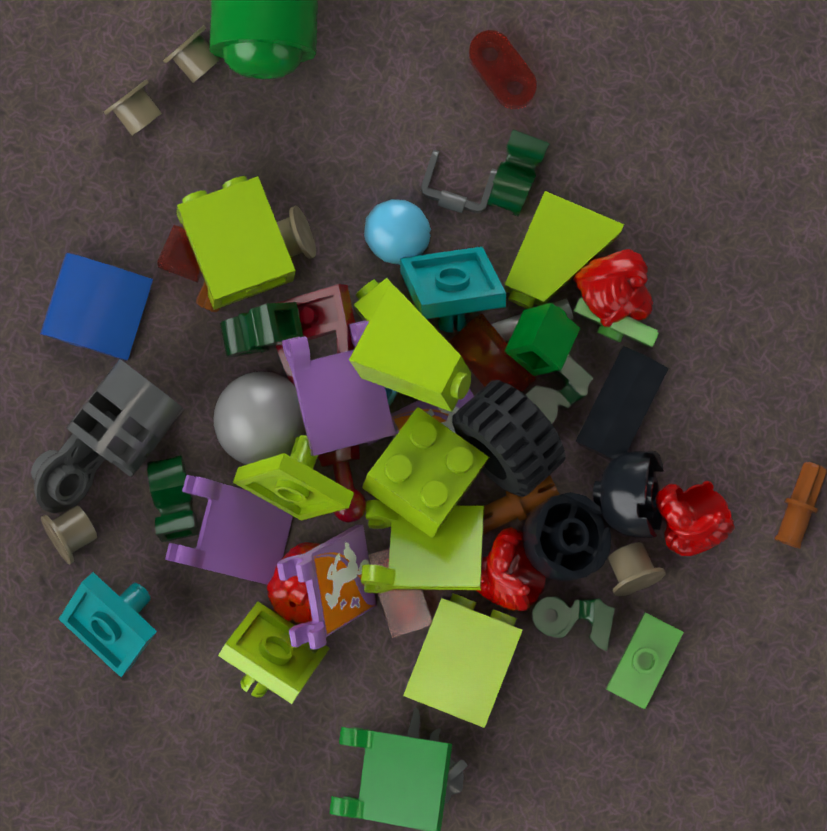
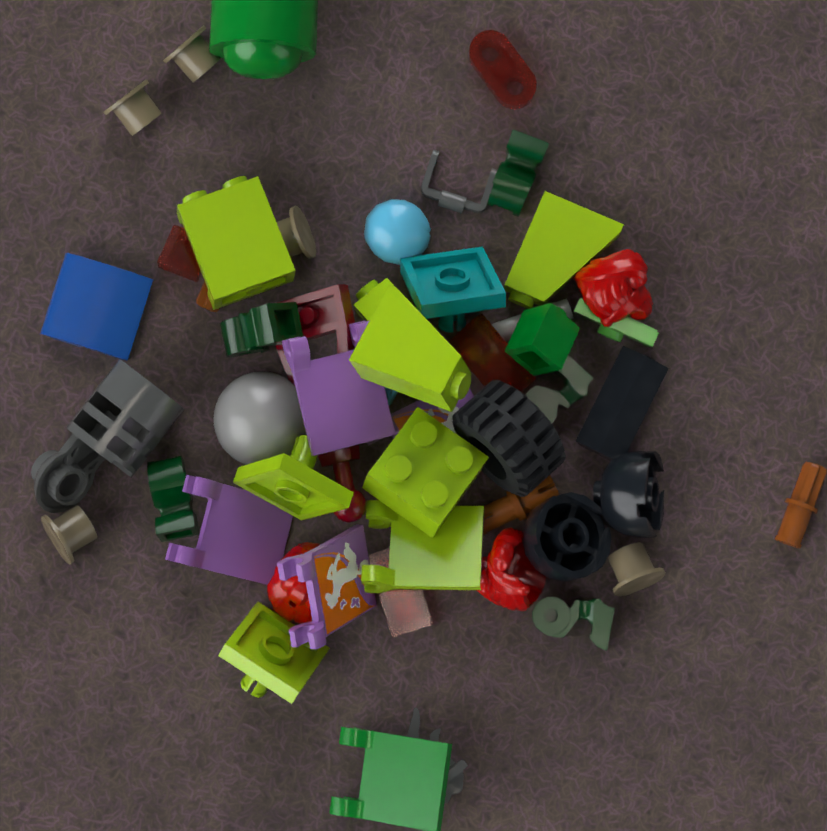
(110, 622): teal tile -> none
(463, 660): lime panel -> none
(644, 660): bright green plate -> none
(694, 518): red hair -> none

